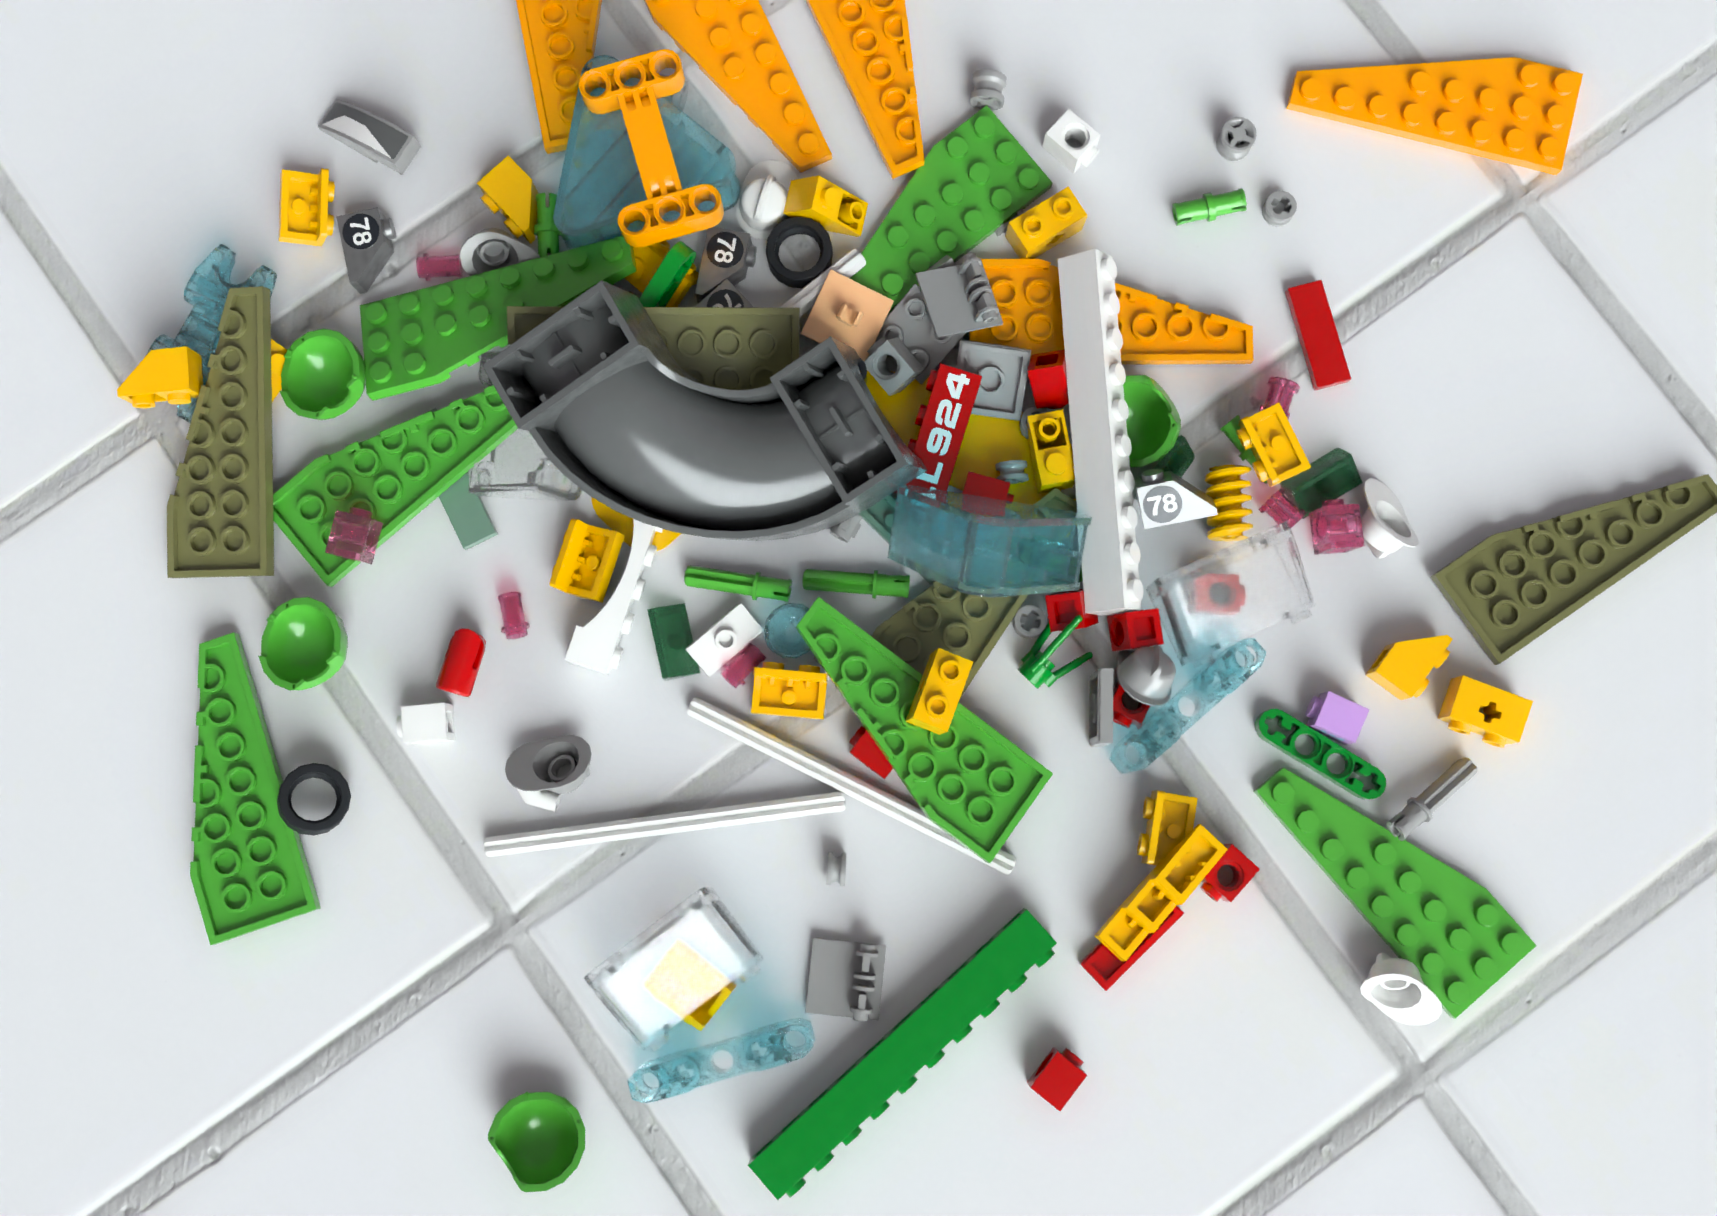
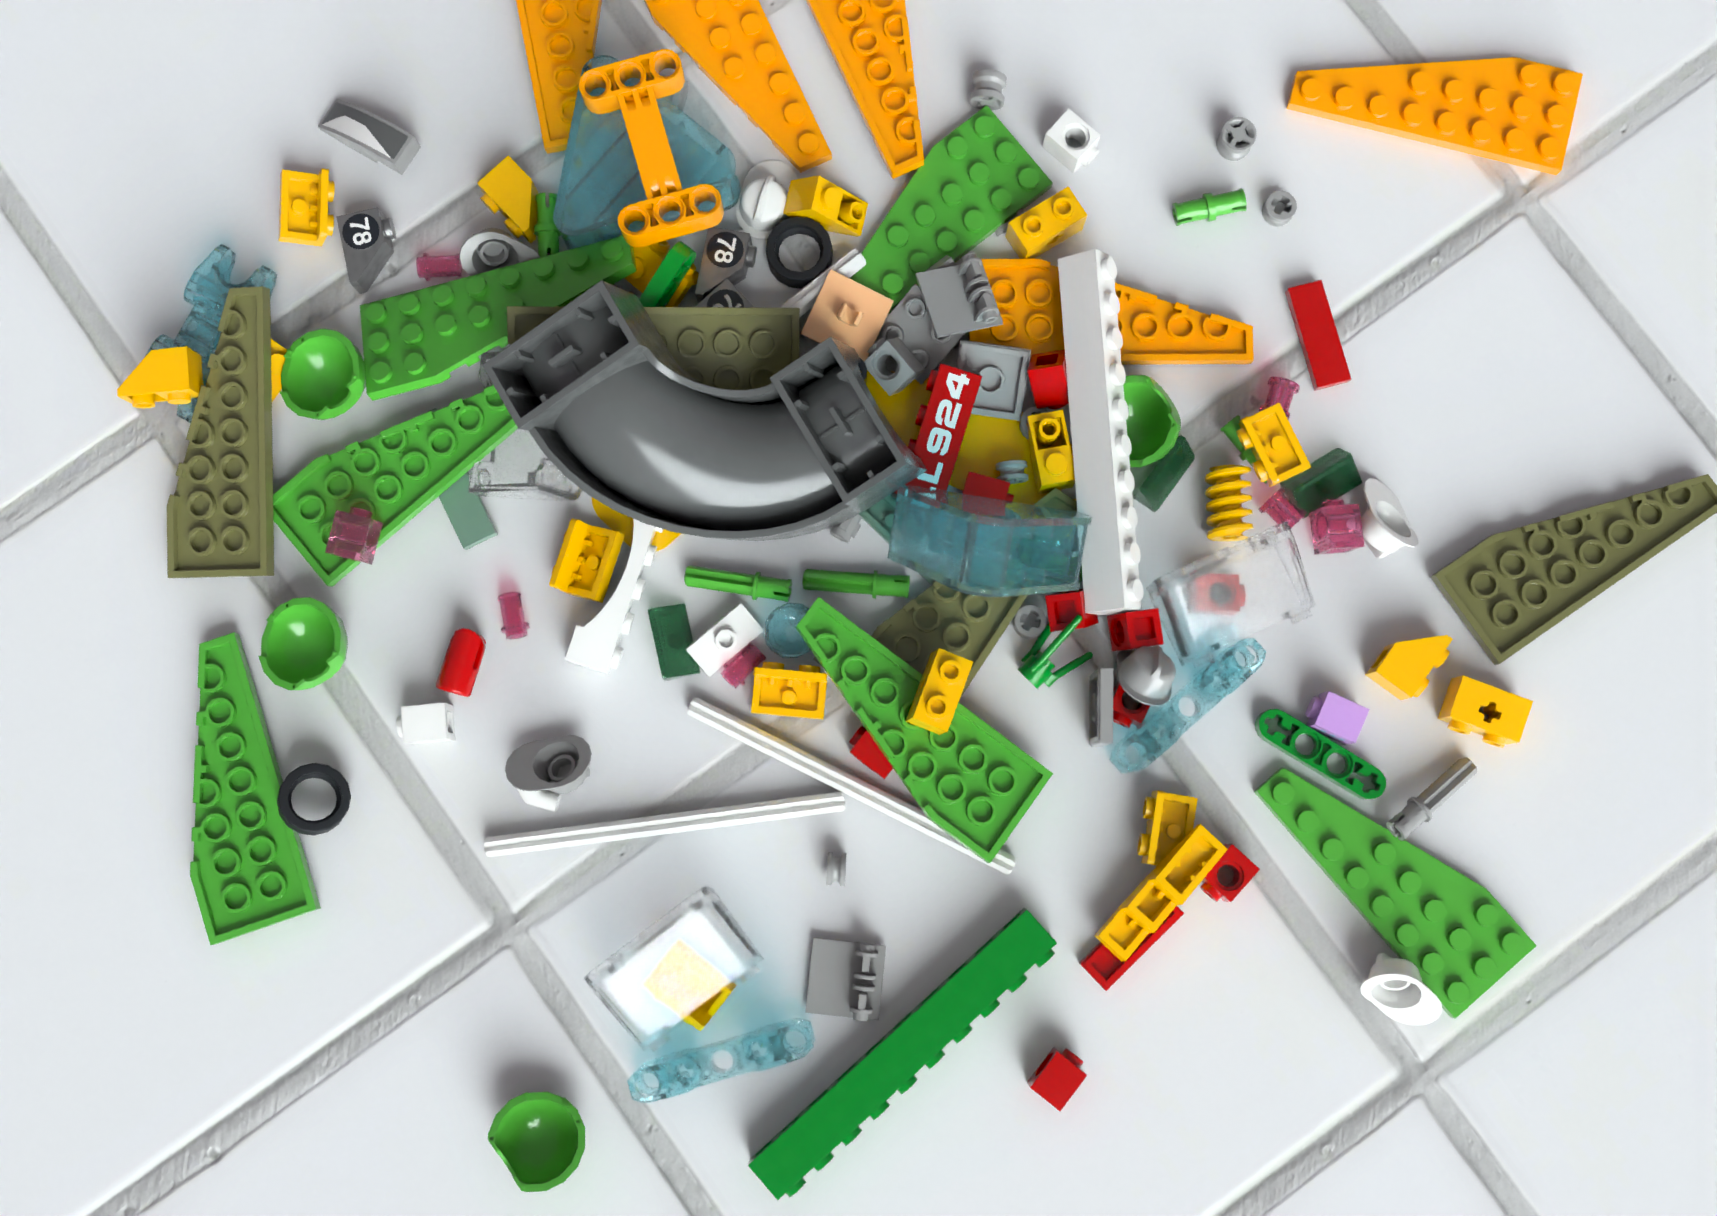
(1170, 499): slope -> none

